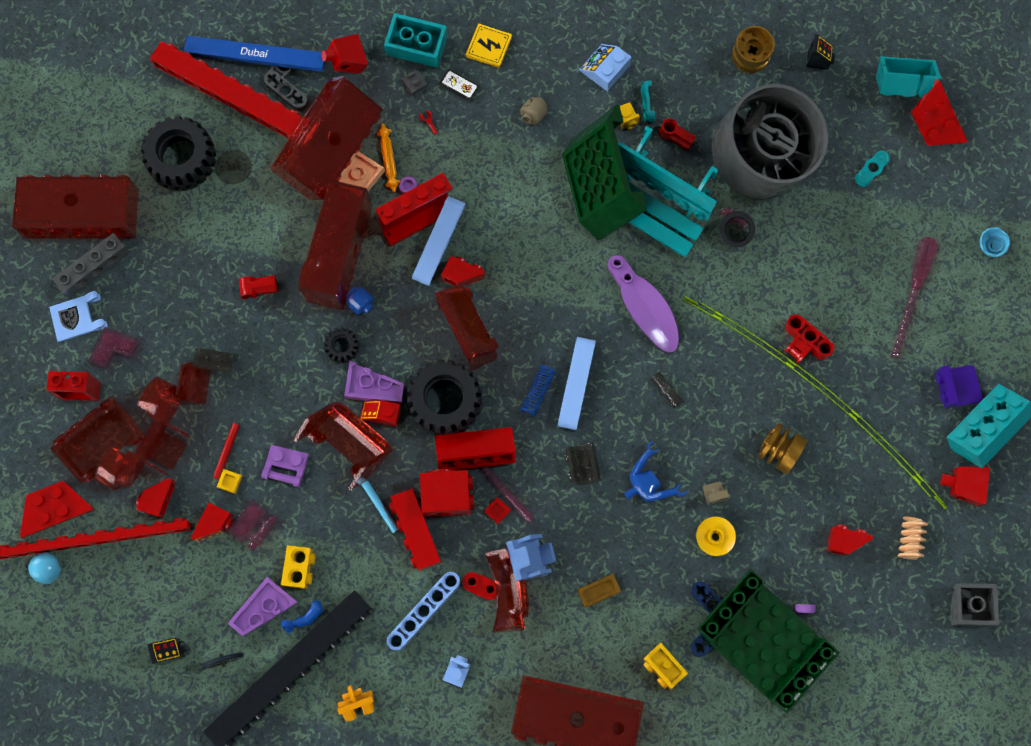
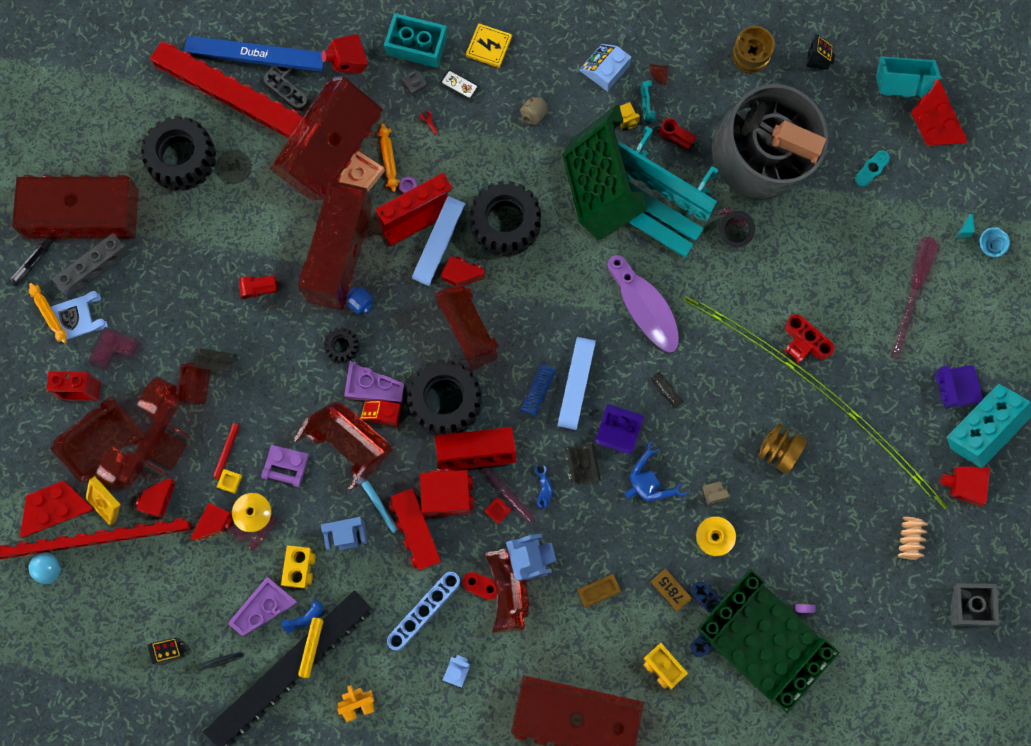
(30, 262): none -> black piece
(47, 312): none -> light orange wheel
(102, 501): none -> yellow tile
(260, 516): none -> yellow dish
(310, 647): none -> yellow axle
(344, 533): none -> medium blue panel
(503, 195): none -> black tyre
(546, 490): none -> blue arm
(619, 429): none -> dark purple bracket
(659, 73): none -> clear red tile
(671, 590): none -> pearl gold tile
(798, 140): none -> nougat brick
(845, 541): red slope -> none
(967, 228): none -> teal slope

